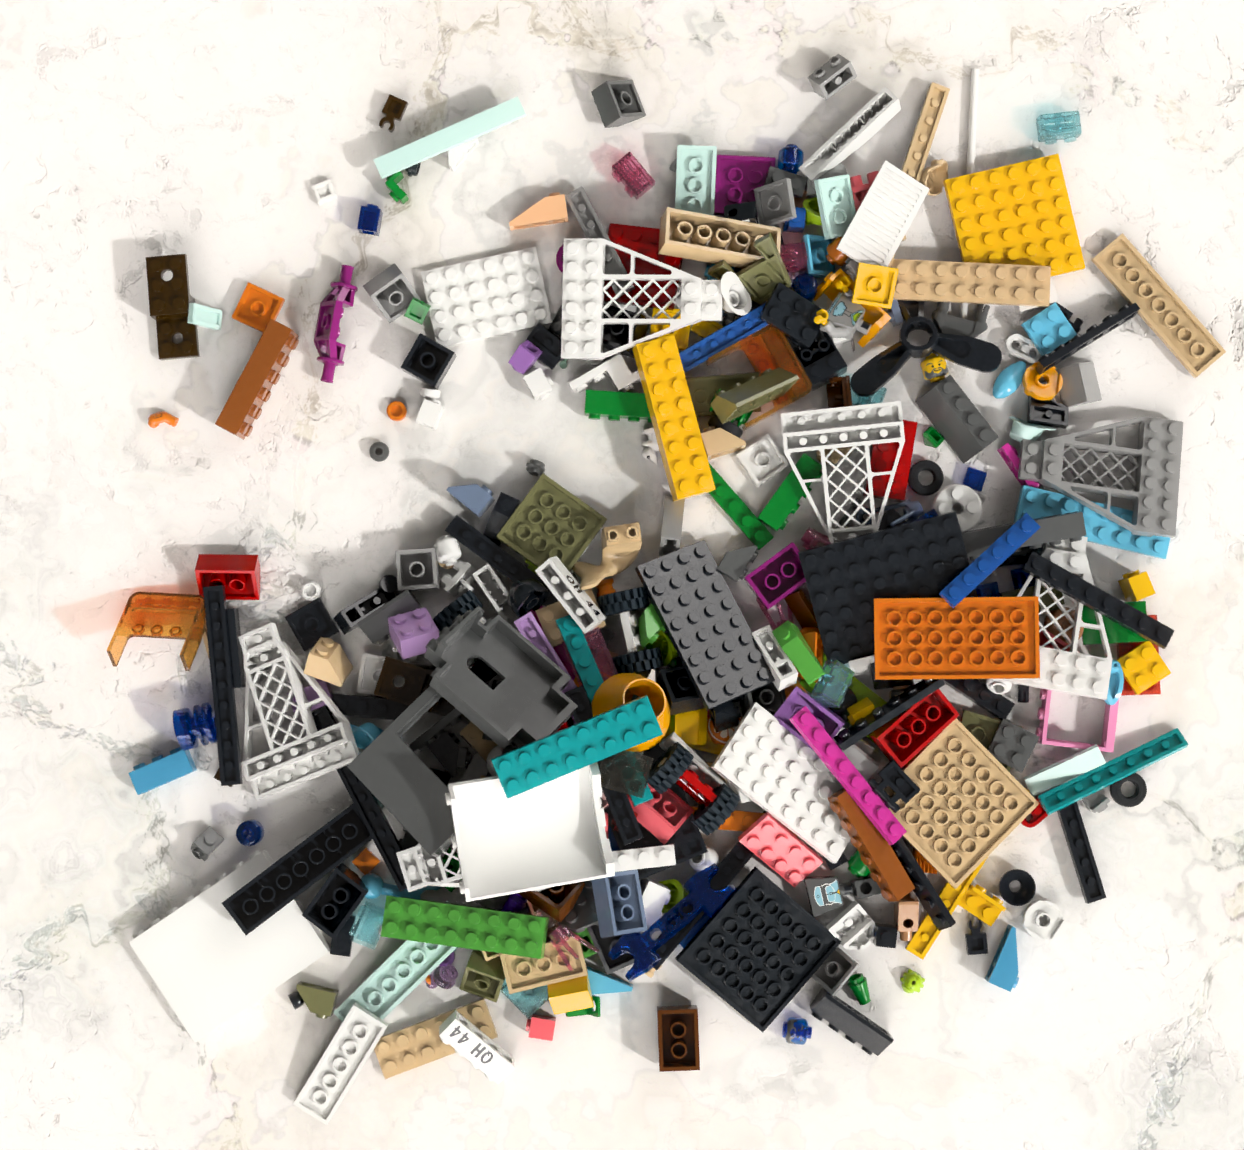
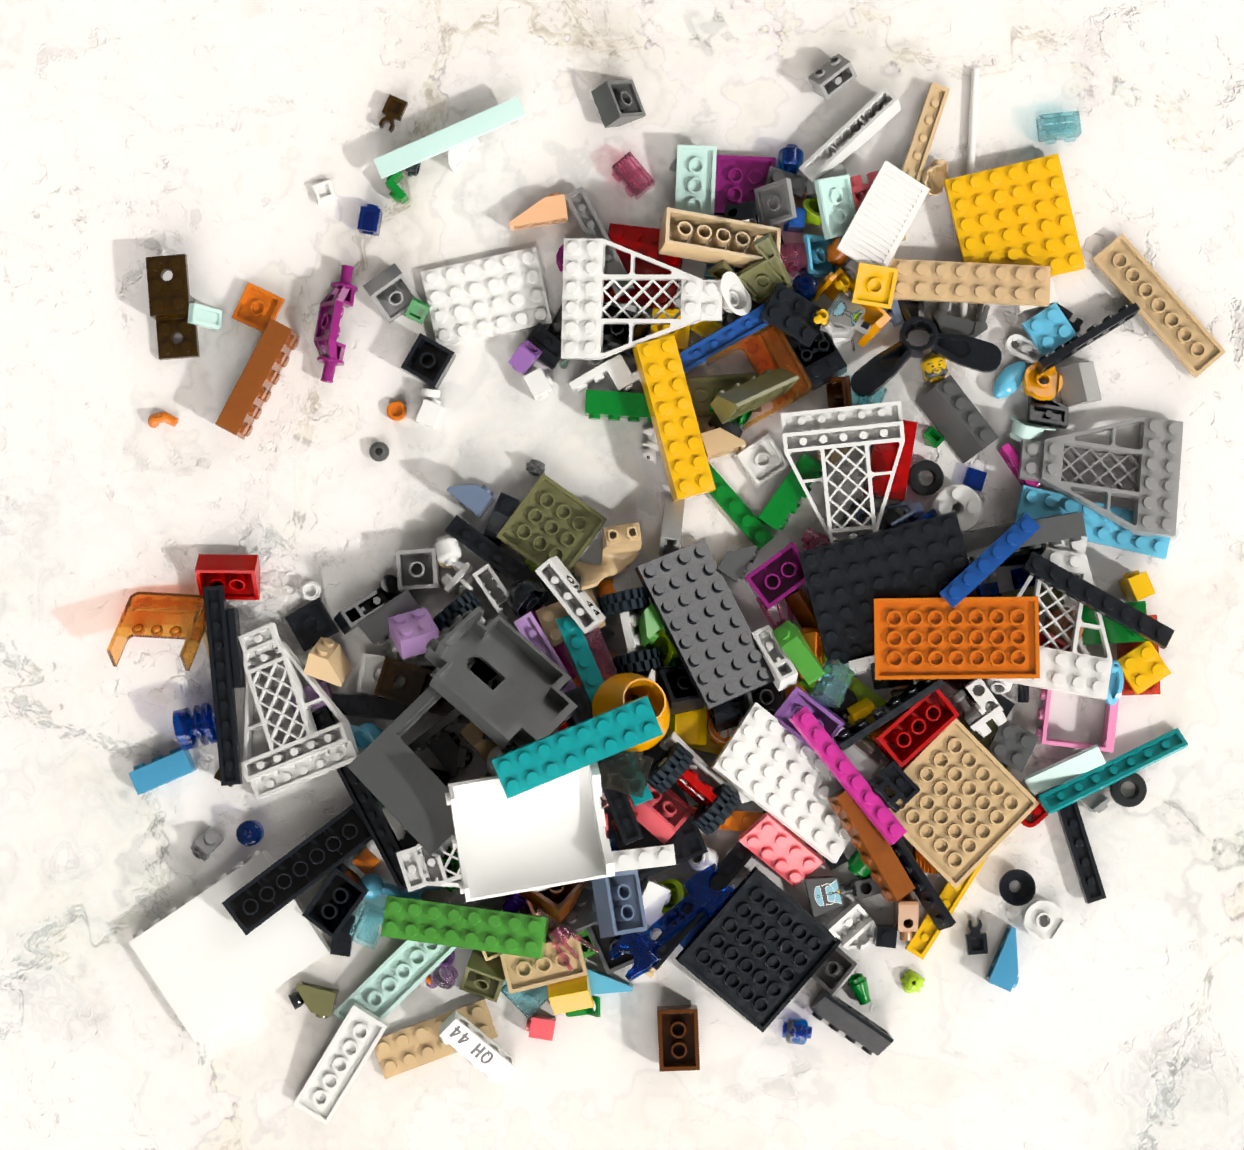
(981, 905): yellow bracket -> none
(984, 708): none -> white hips

